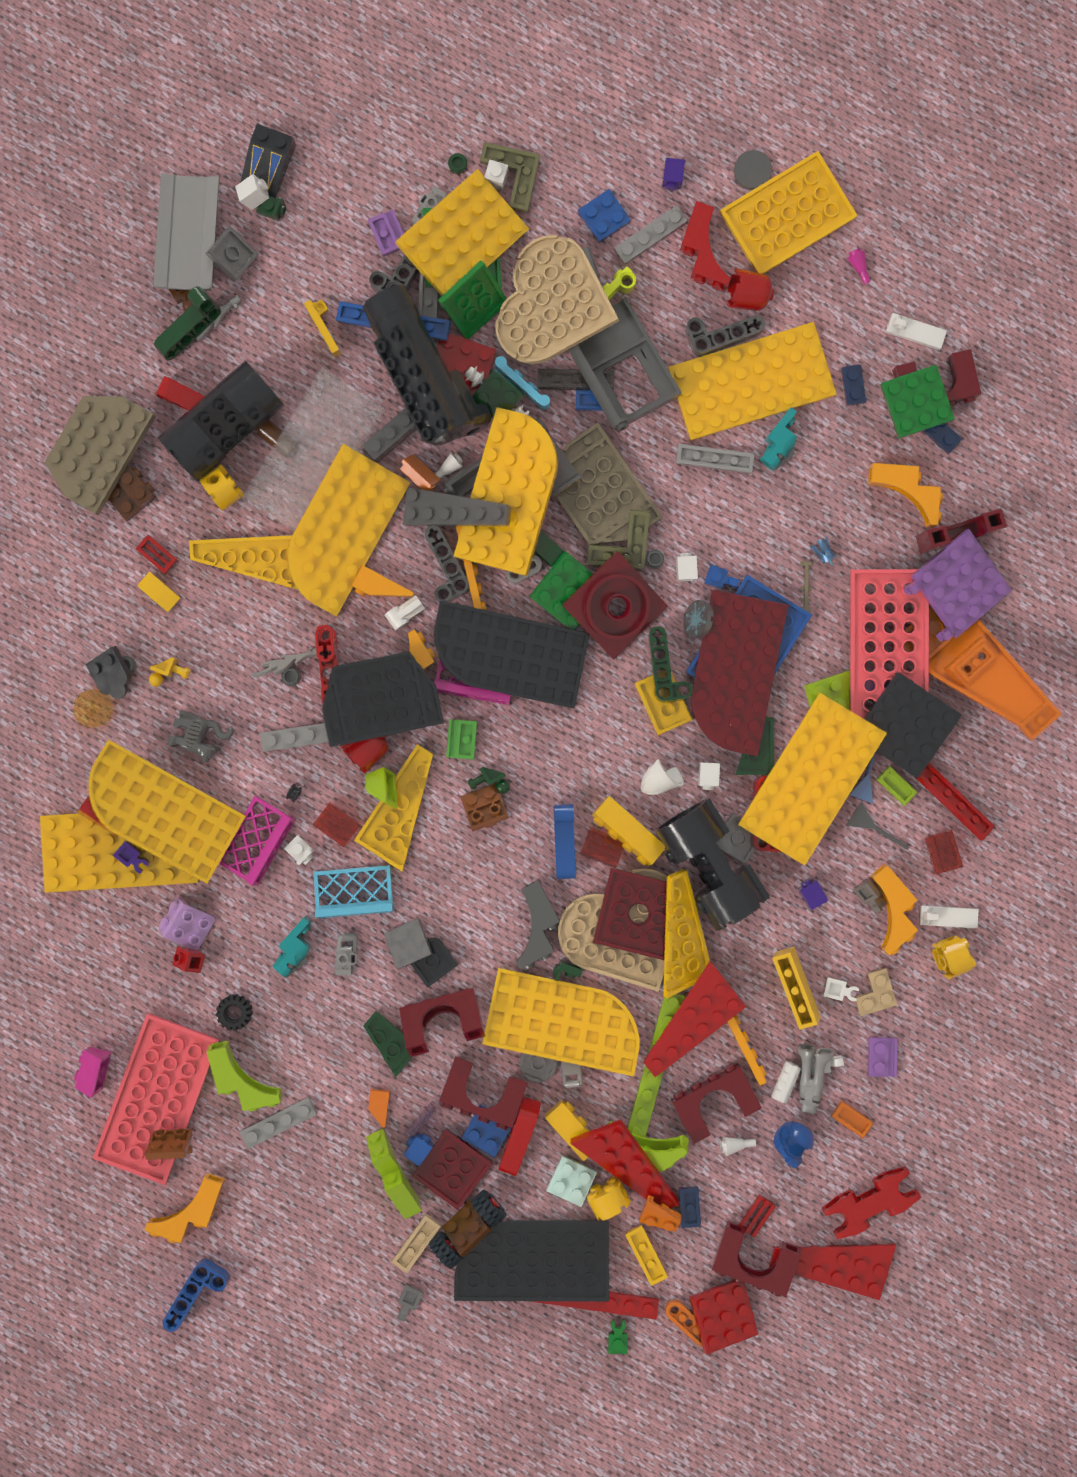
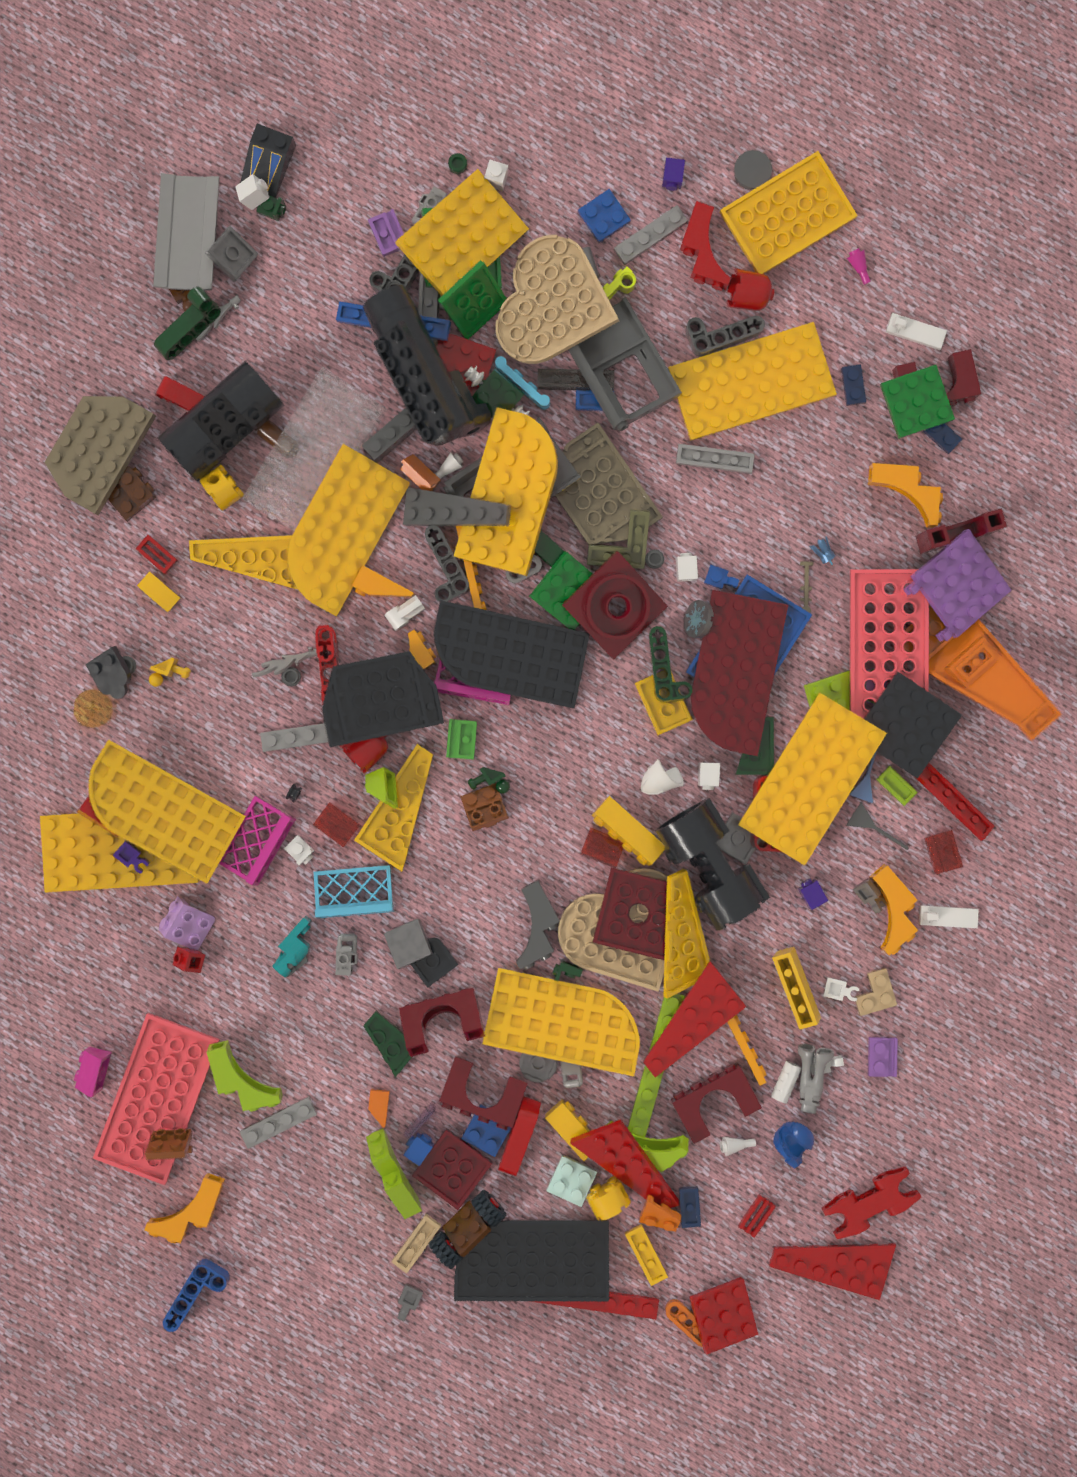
(195, 734): dark grey animal -> none
(225, 1020): black tyre -> none
(316, 311): yellow hinge -> none
(523, 163): olive plate -> none
(564, 841): blue beam -> none
(618, 1340): green plate -> none
(773, 1279): dark red arch -> none
(781, 442): teal plate -> none
(852, 1119): orange tile -> none
(953, 956): yellow brick -> none

